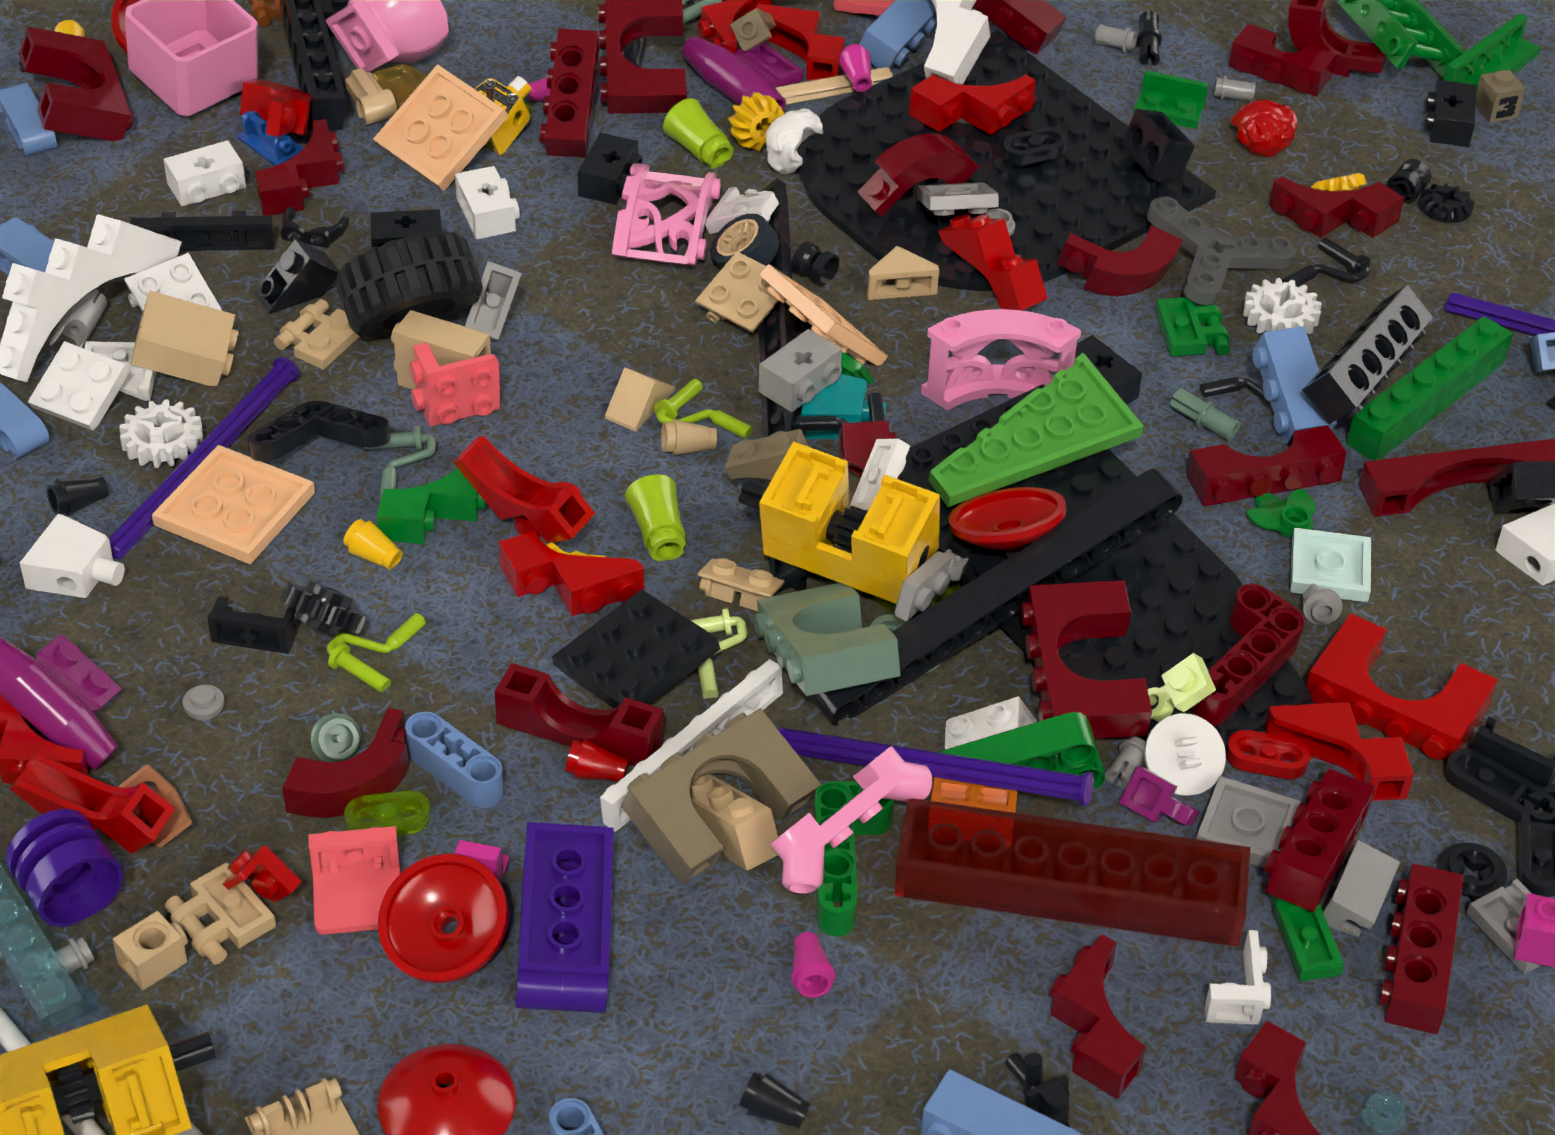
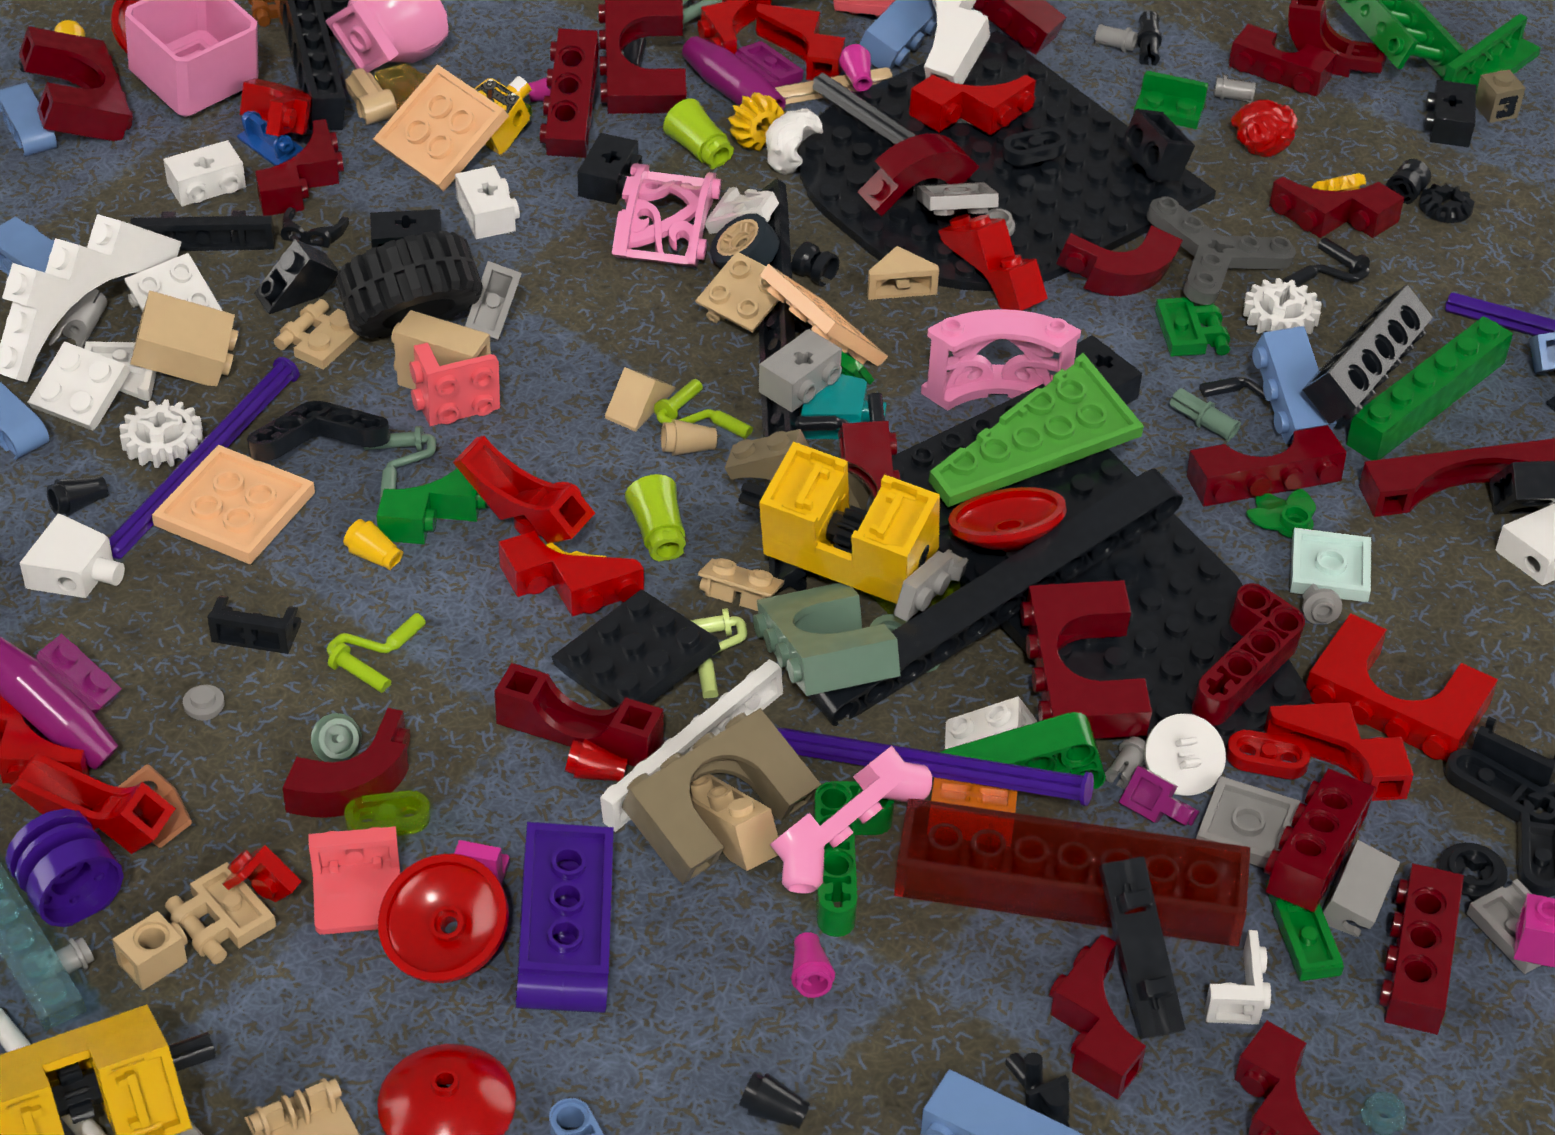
(323, 608): black gear -> none
(454, 759): medium blue beam -> none
(753, 29): dark tan bracket -> none
(861, 109): none -> black axle
(886, 458): white plate -> none
(1141, 948): none -> black hinge
(1183, 688): yellowish green plate -> none

